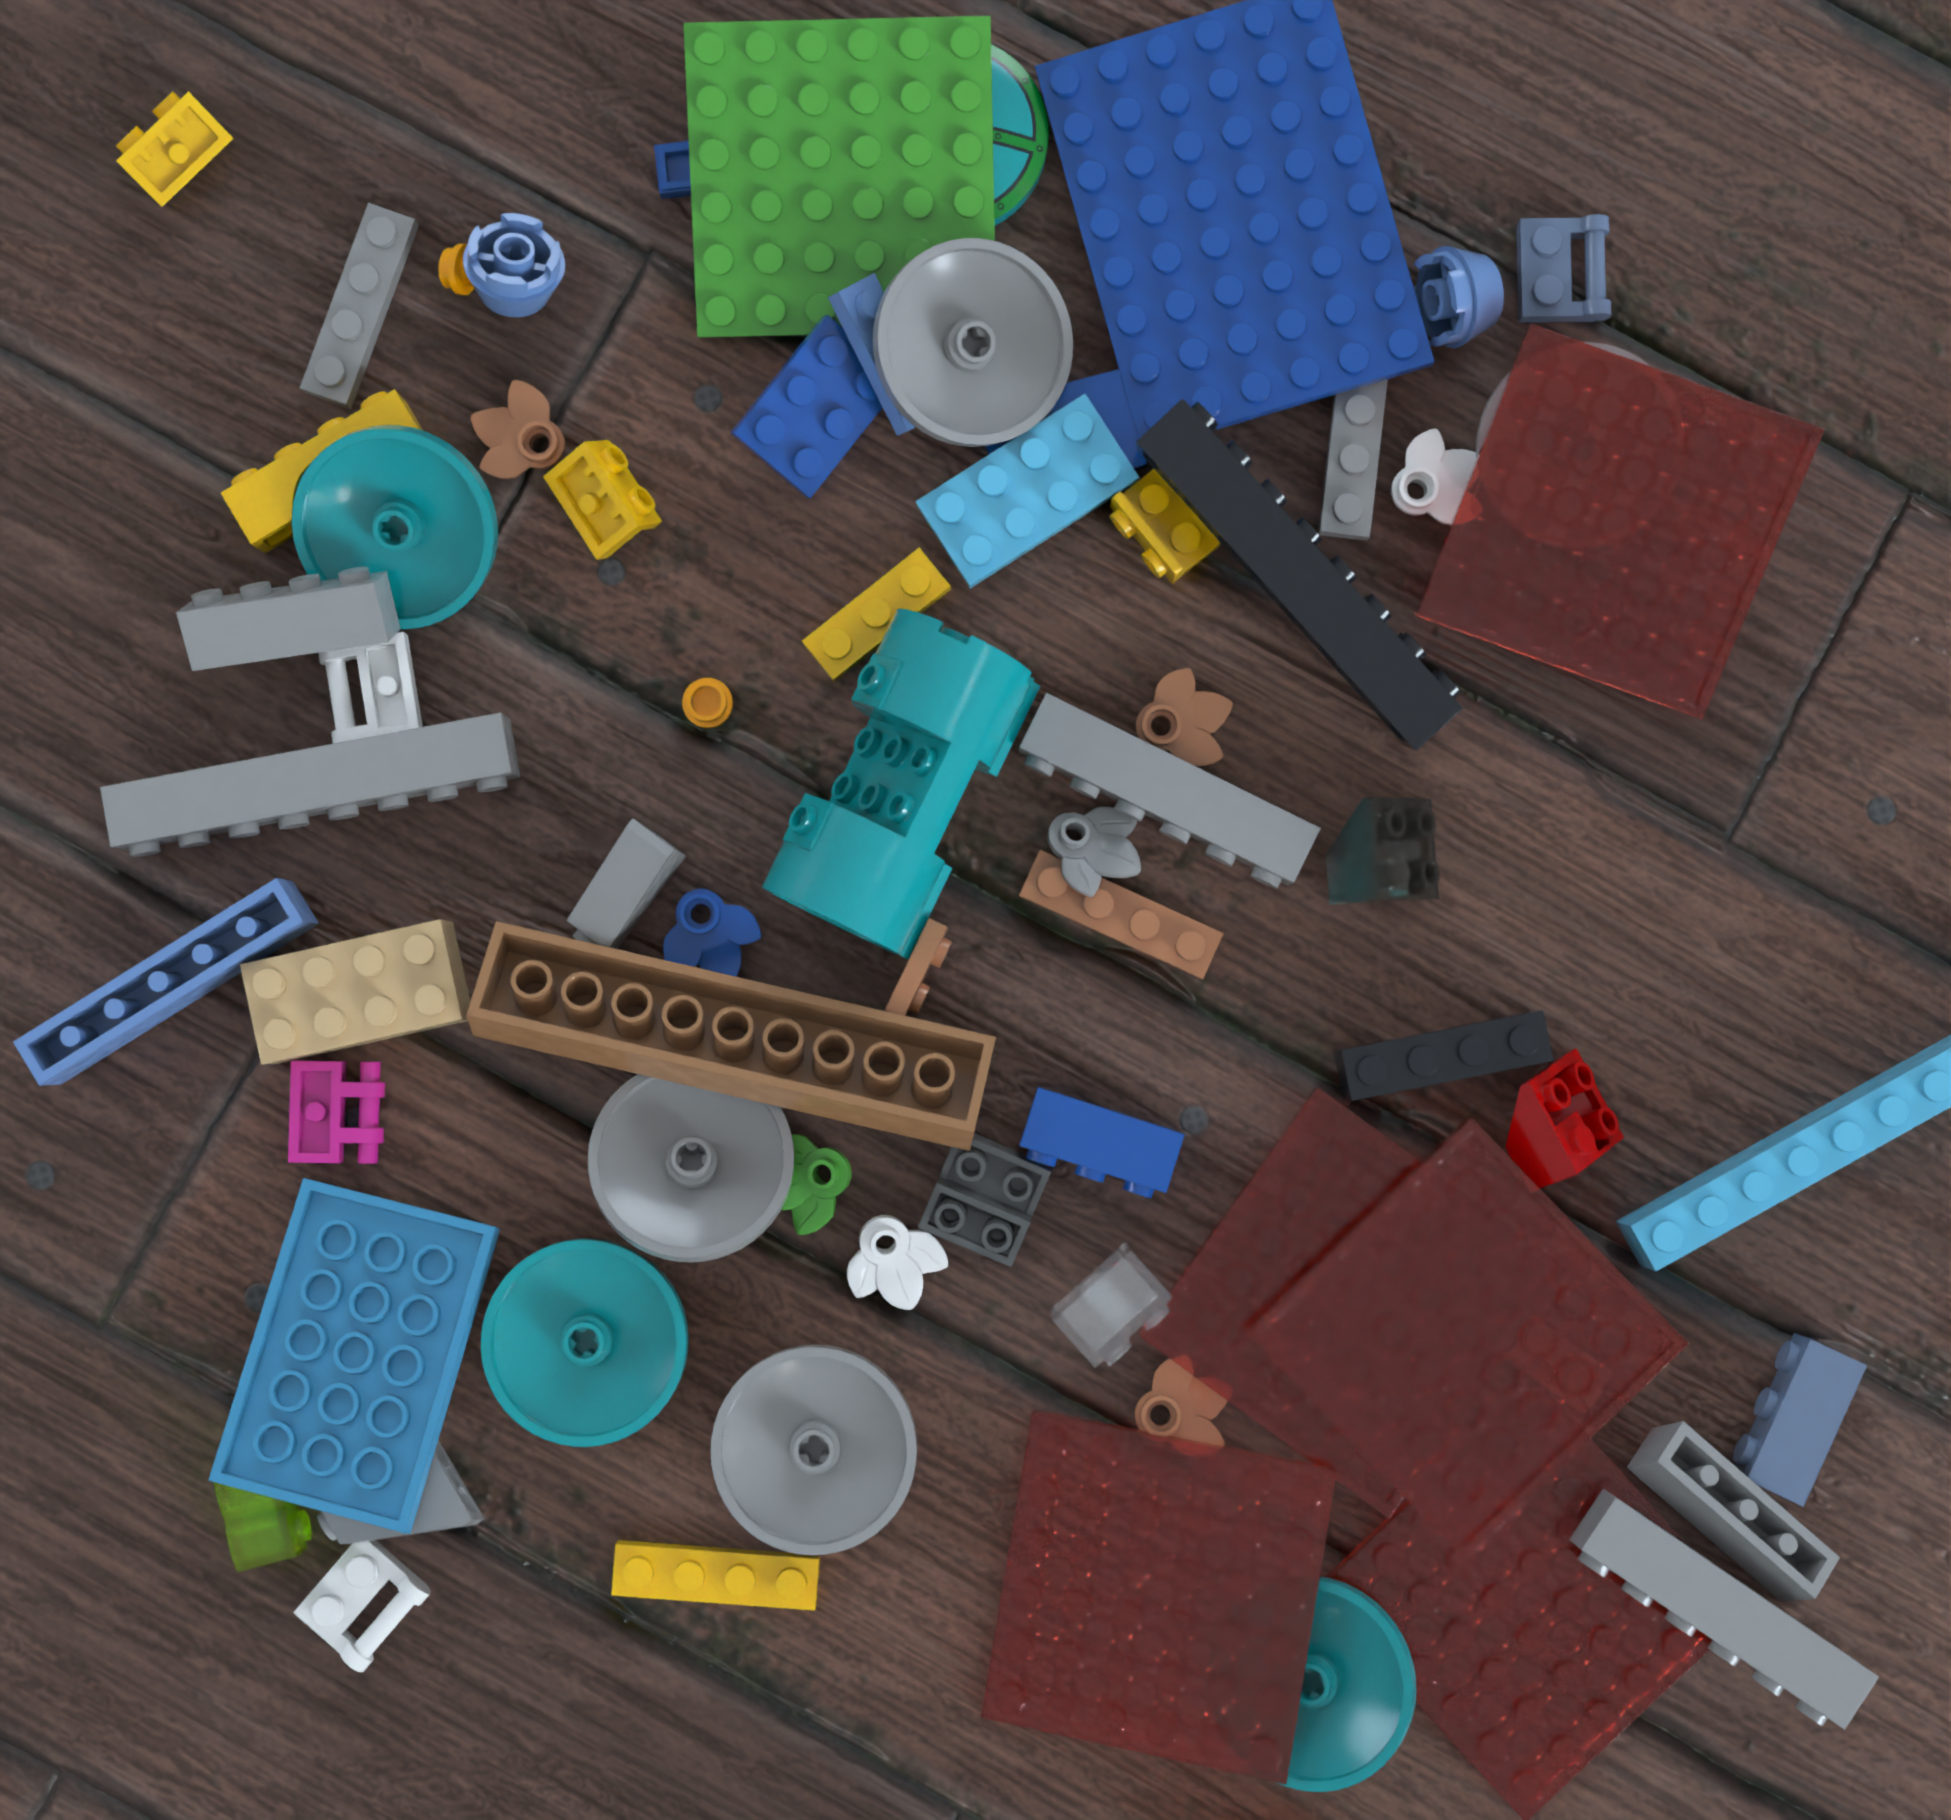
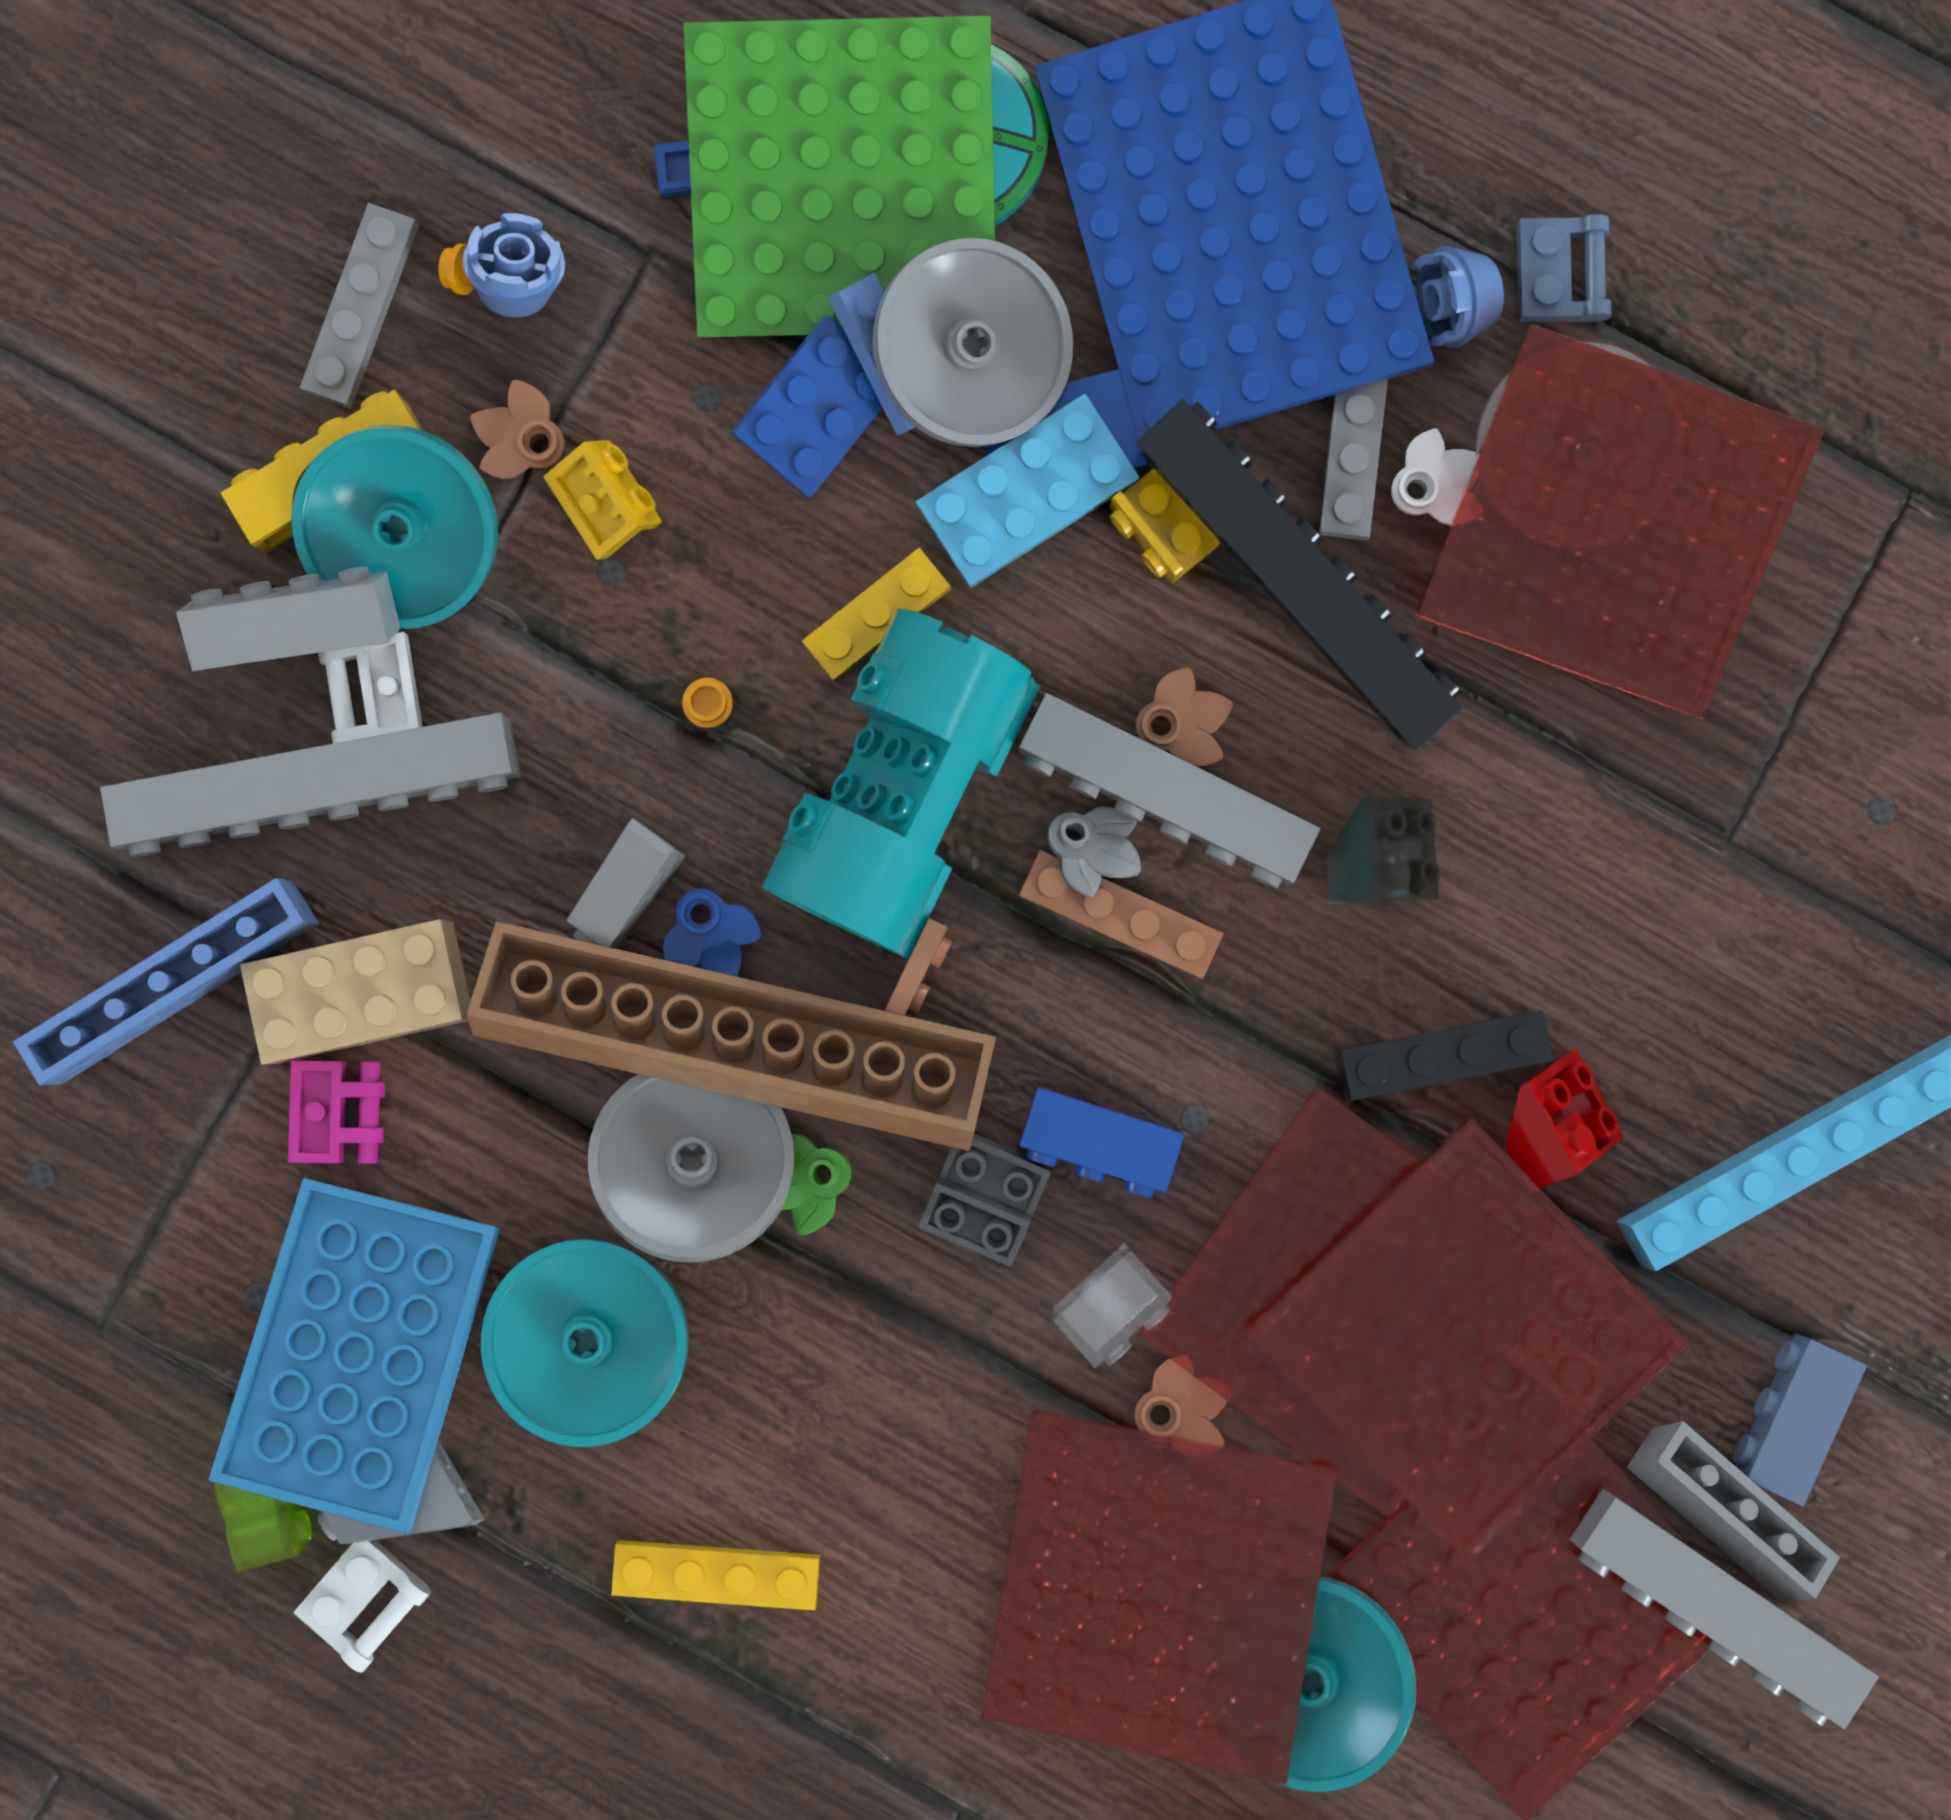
(173, 147): yellow bracket -> none
(814, 1450): light grey dish -> none
(896, 1269): white plate -> none

